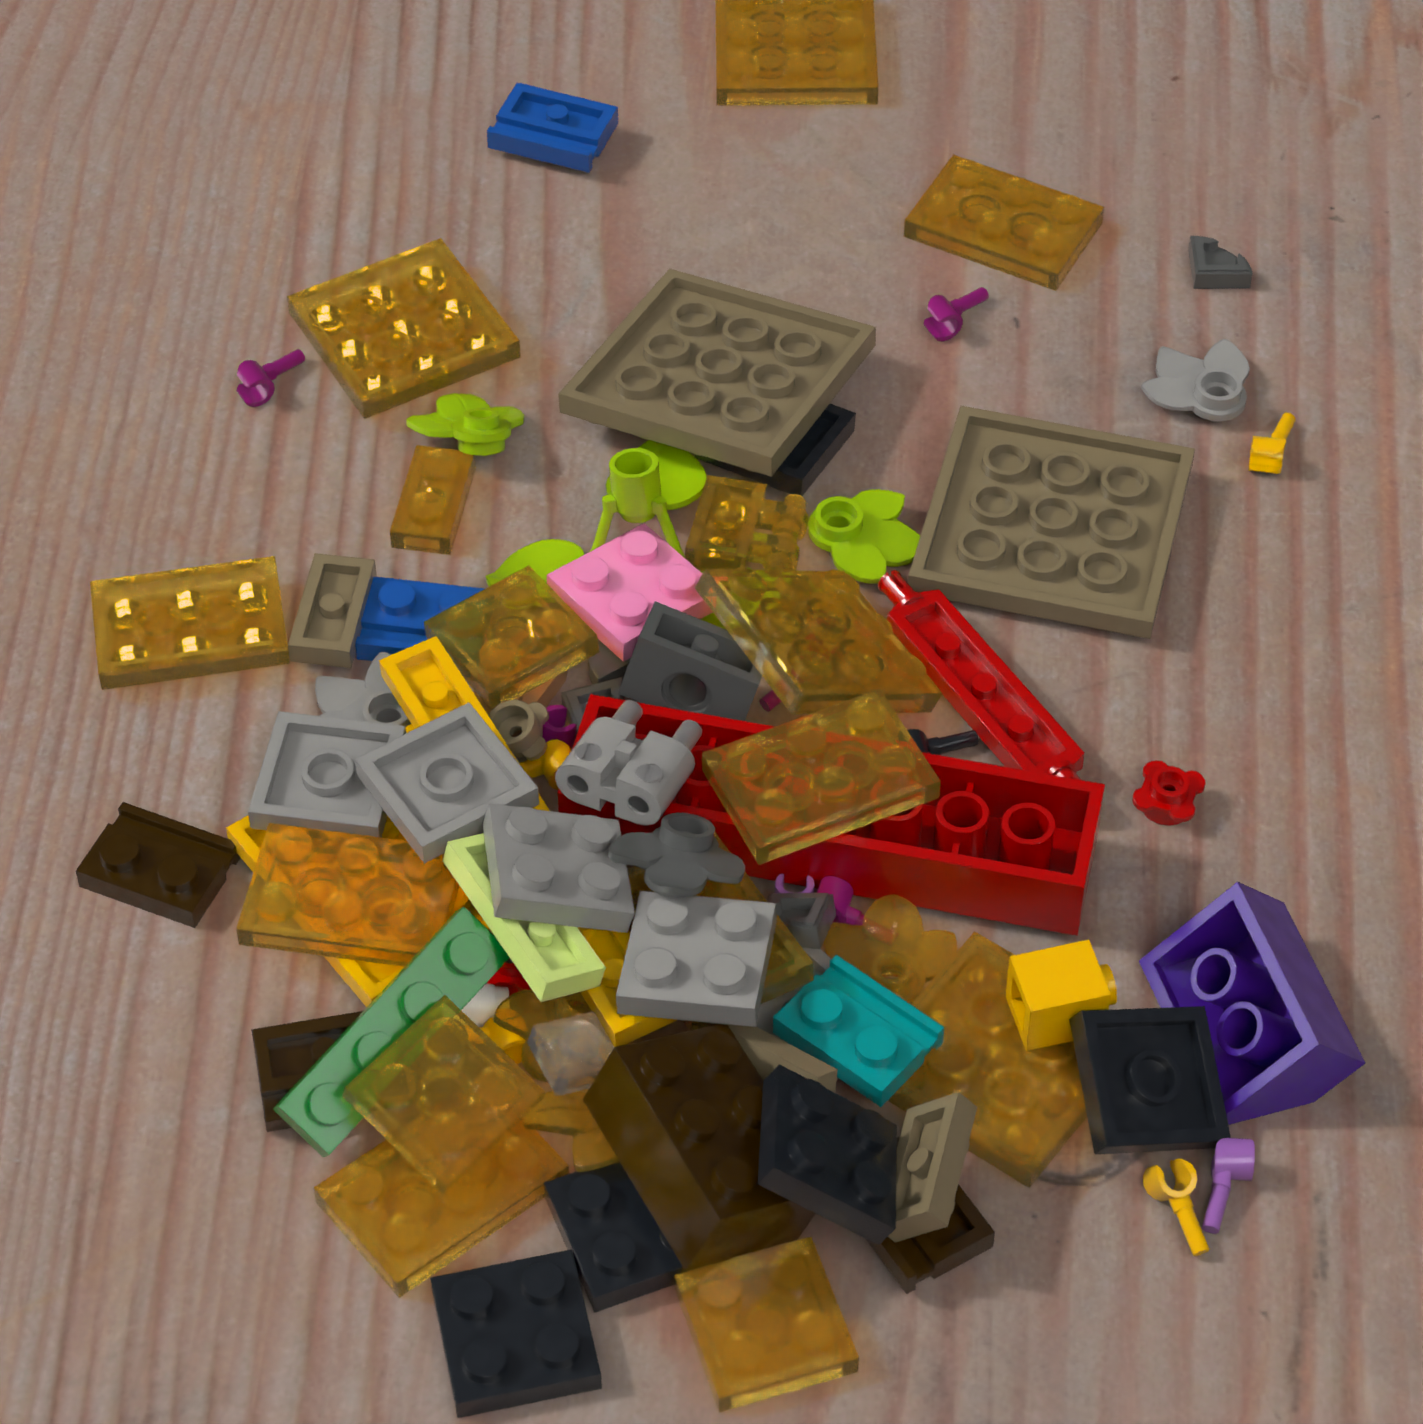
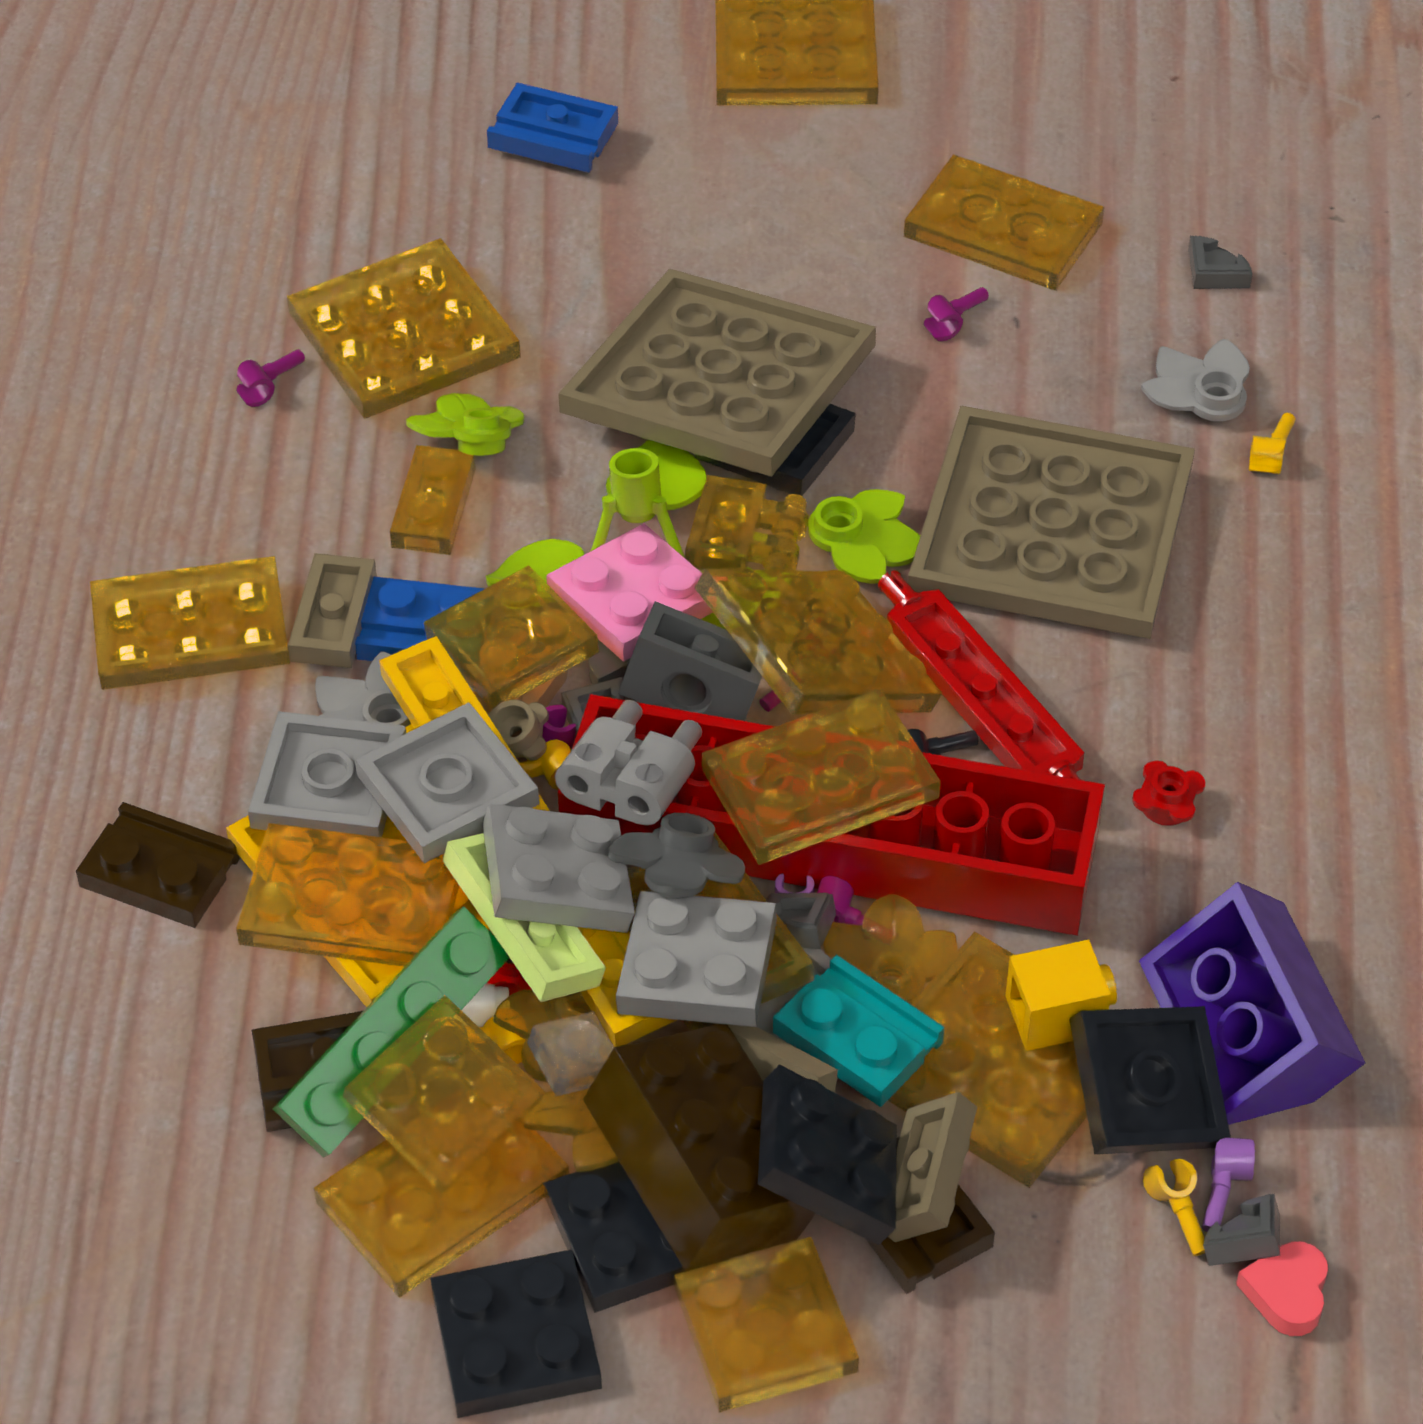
(1247, 1235): none -> dark grey tile
(1288, 1287): none -> coral tile

